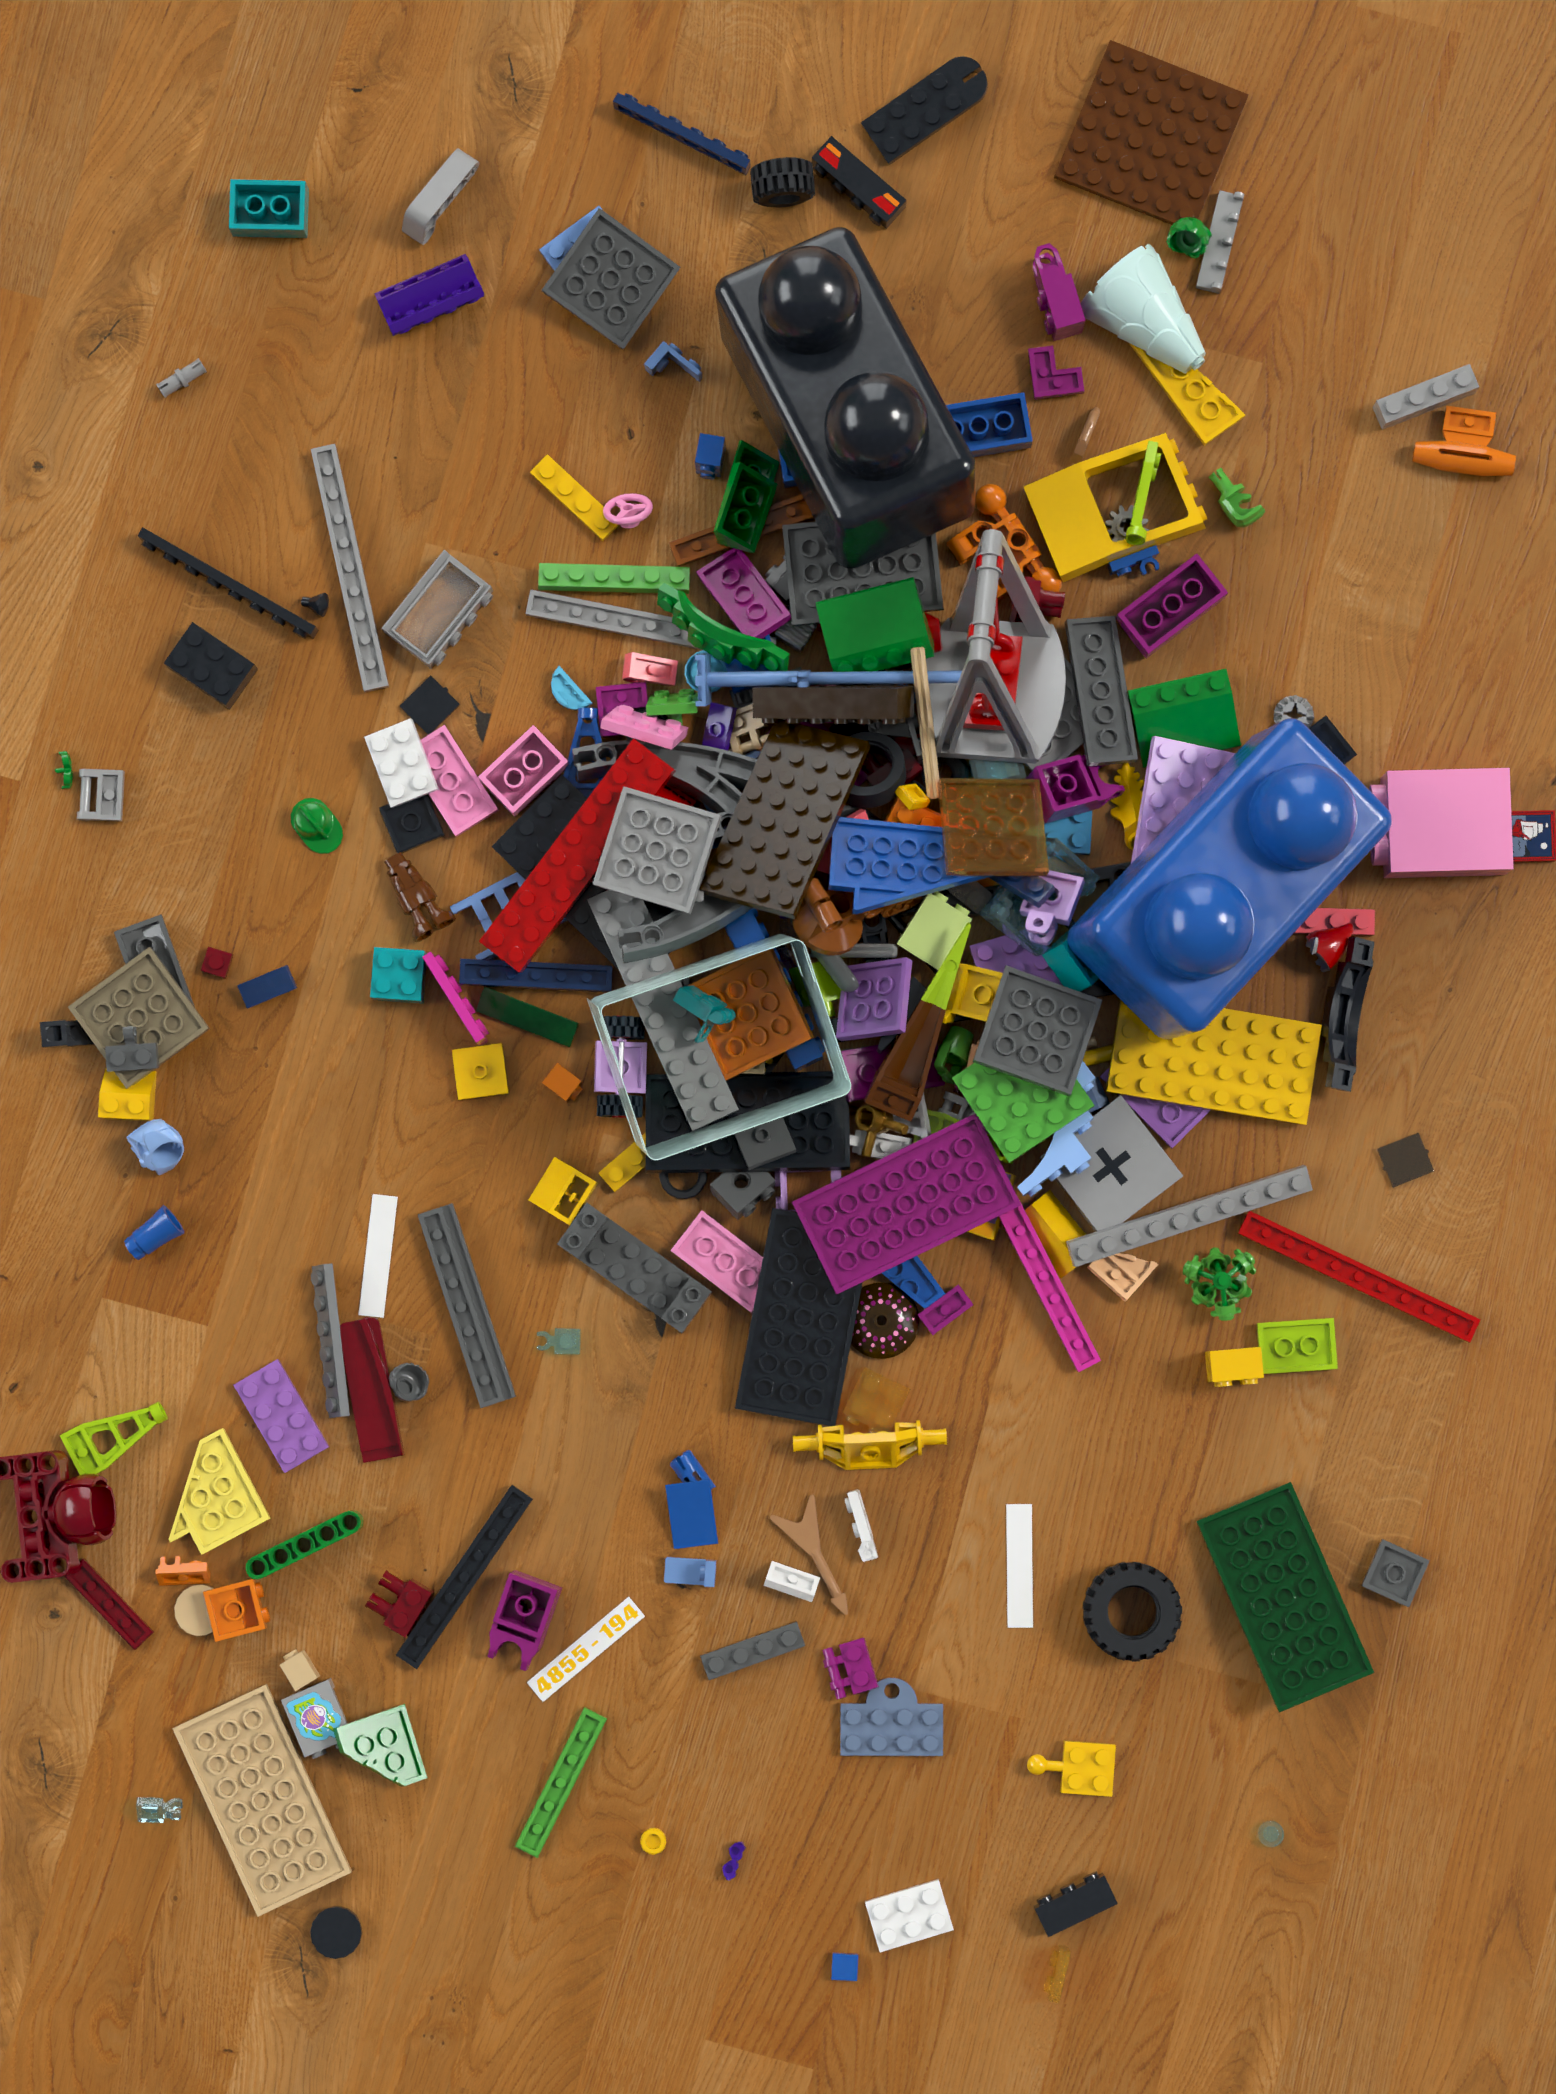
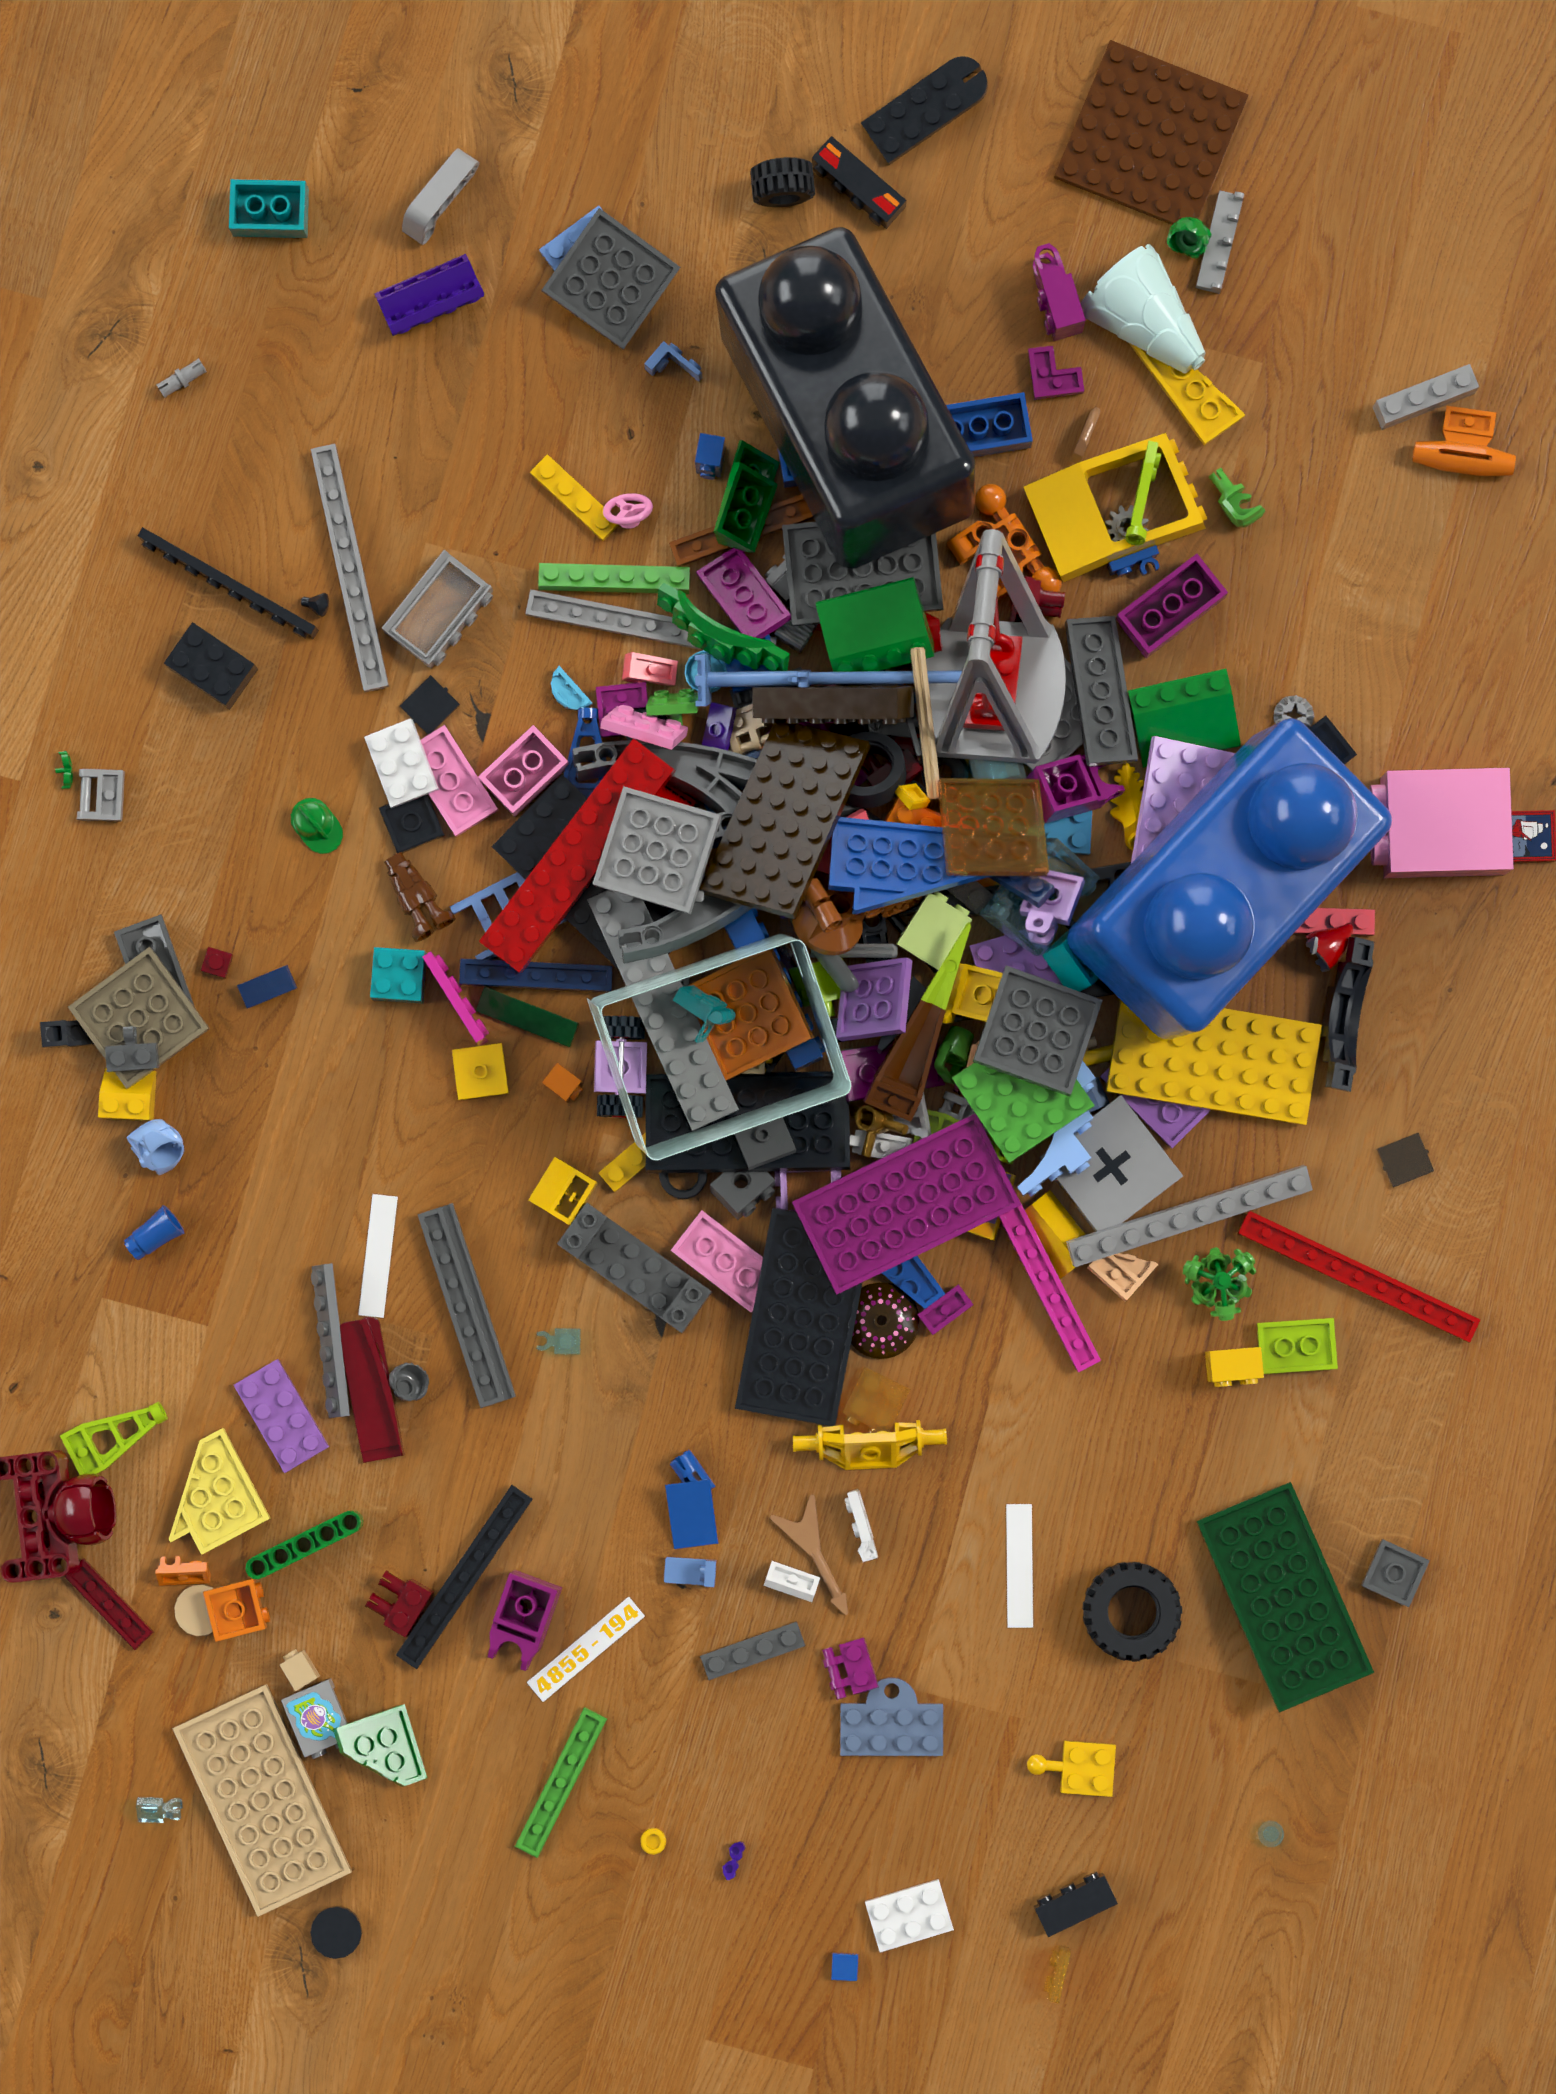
(673, 128): dark blue plate -> none

